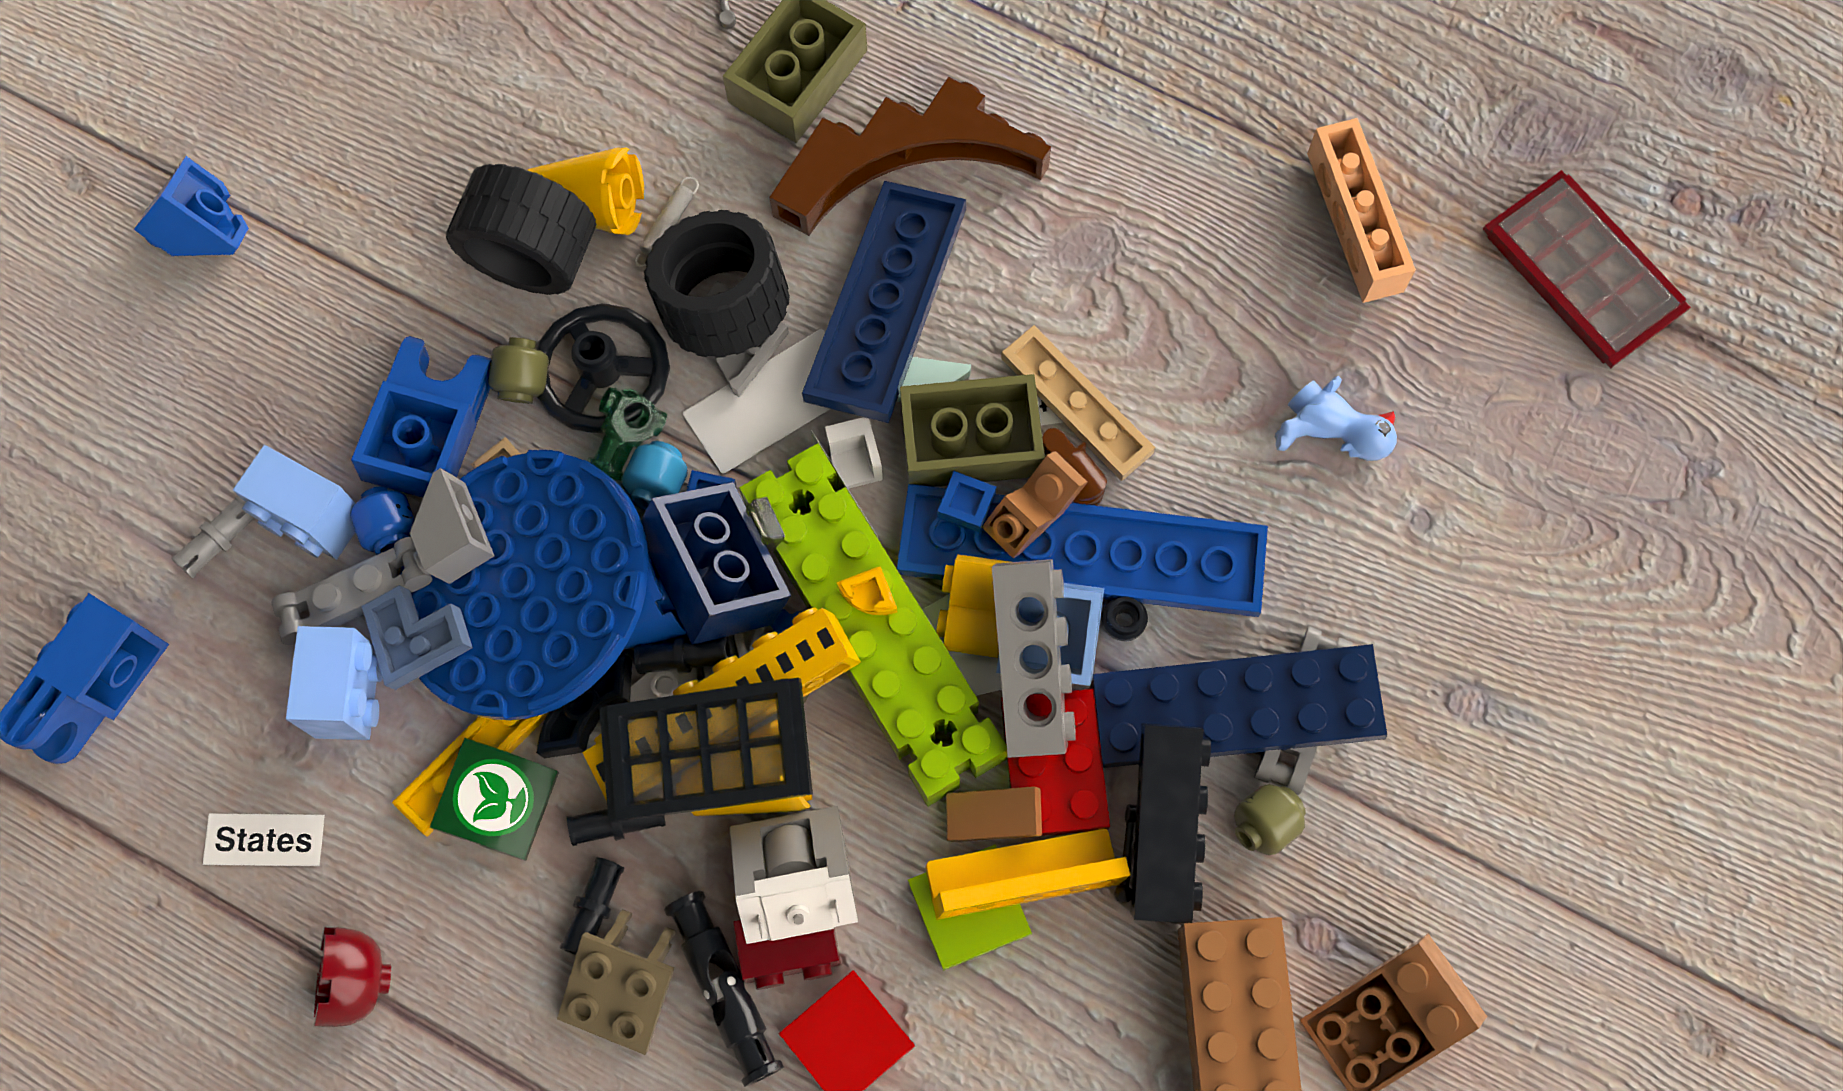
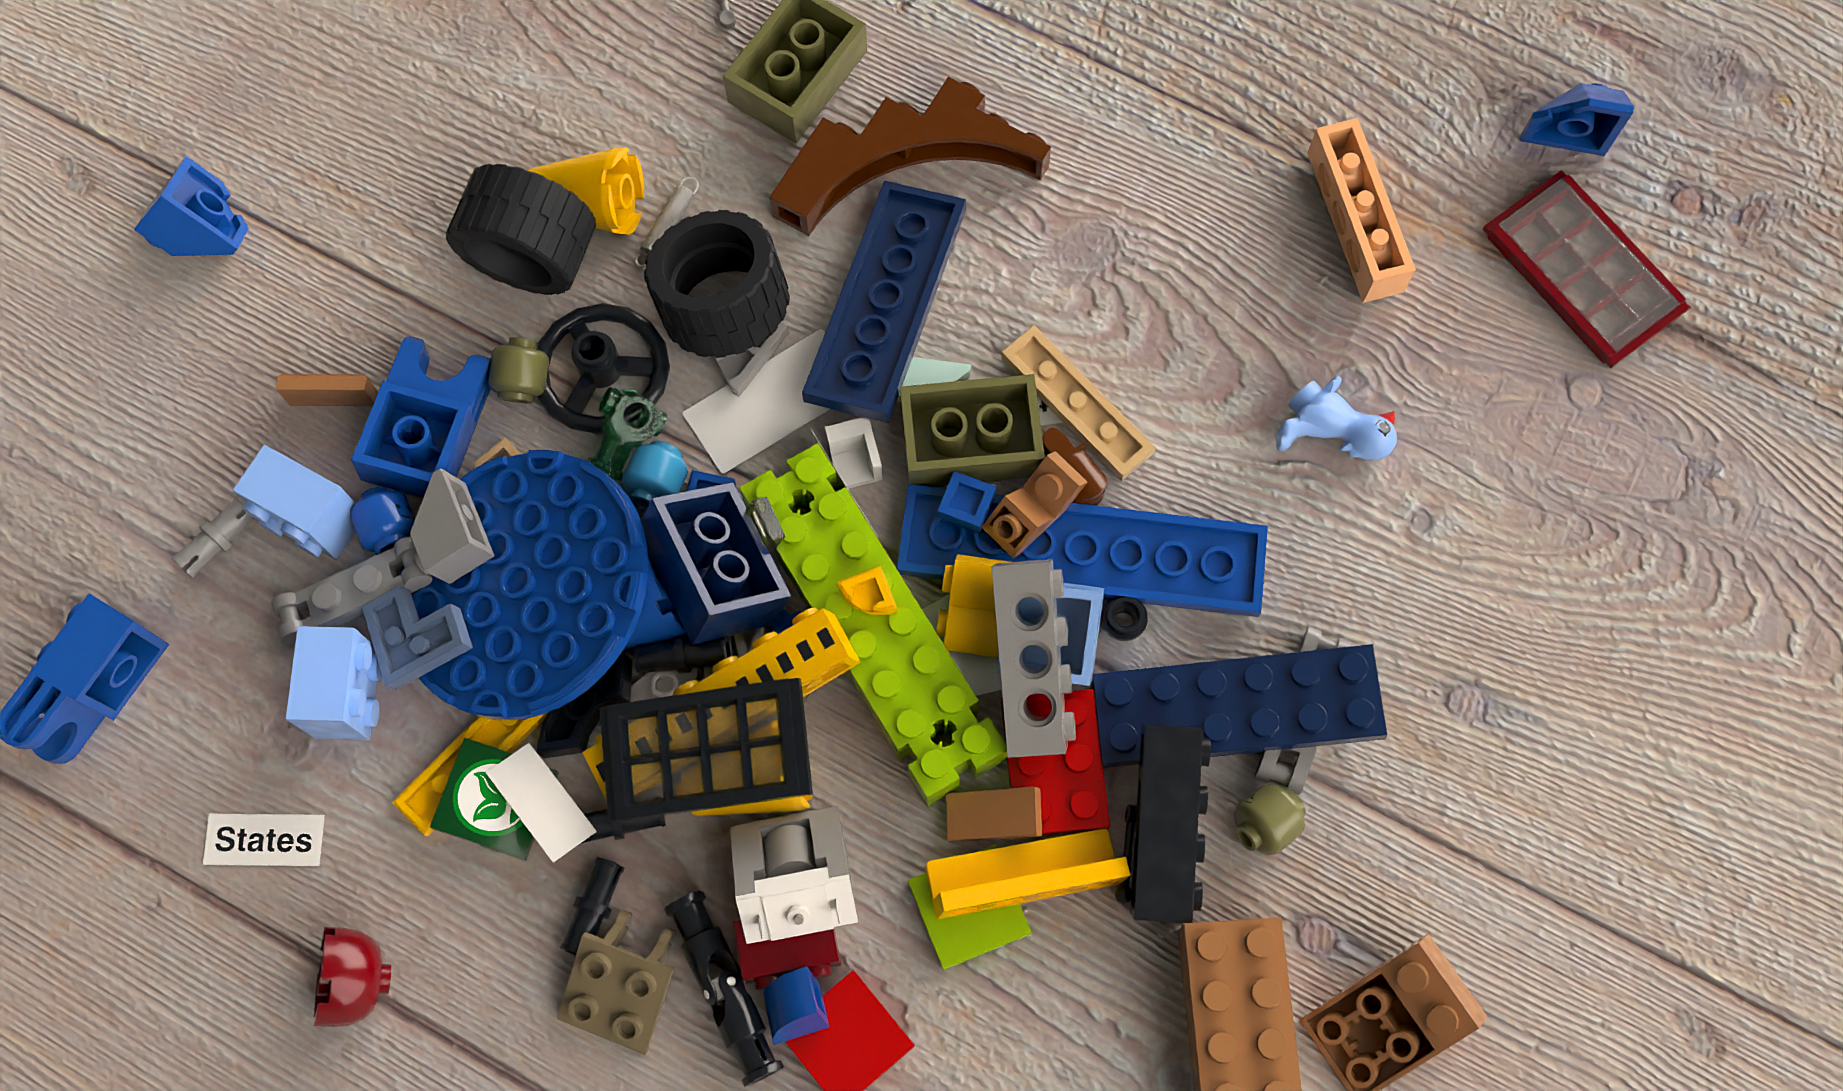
(326, 389): none -> medium nougat tile
(541, 802): none -> white sticker
(794, 1005): none -> blue brick
(1581, 119): none -> blue slope

